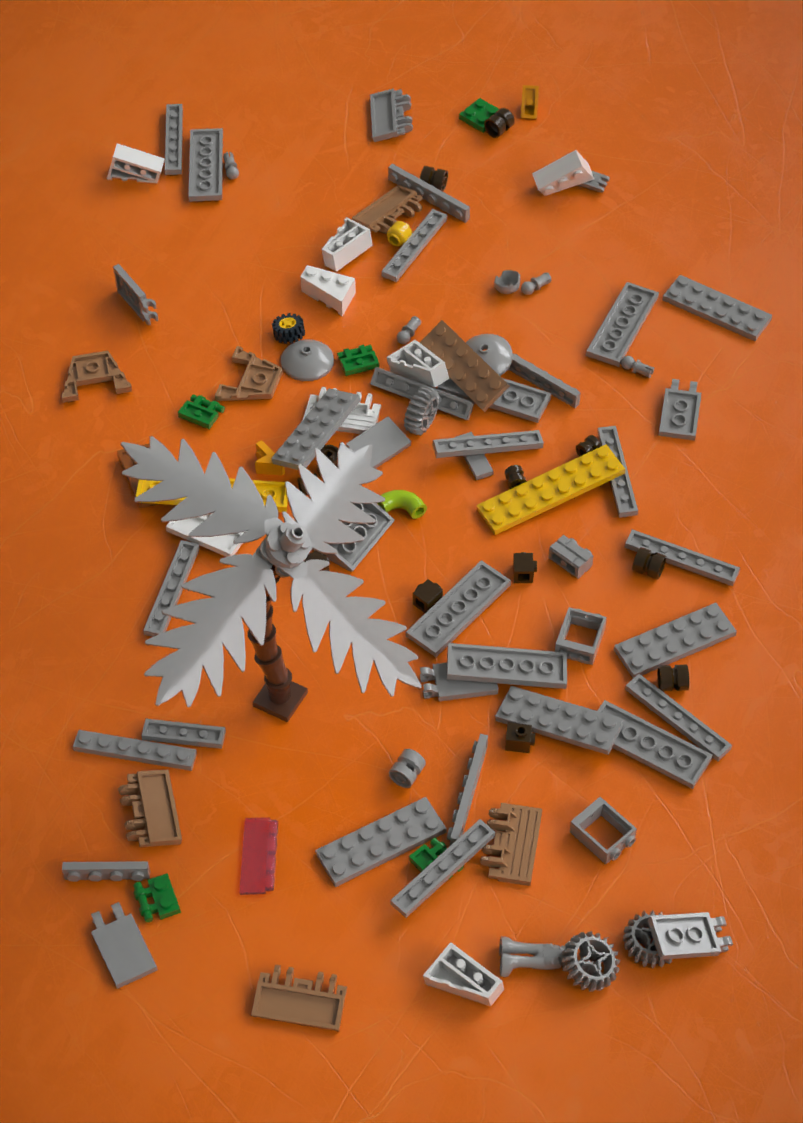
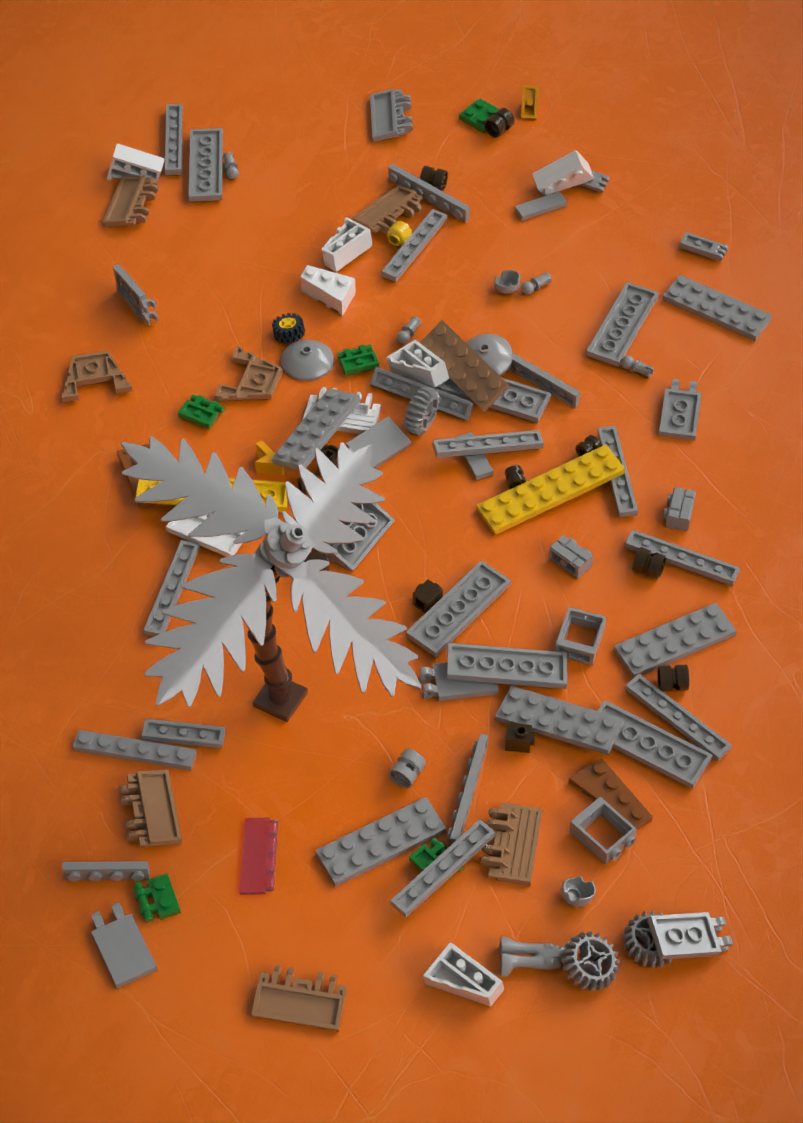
(128, 201): none -> medium nougat hinge
(404, 500): lime cylinder -> none
(524, 567): dark brown brick -> none
(540, 205): none -> light grey tile
(577, 891): none -> light grey hair
(601, 781): none -> dark orange wing
(680, 508): none -> light grey brick
(703, 246): none -> light grey hinge

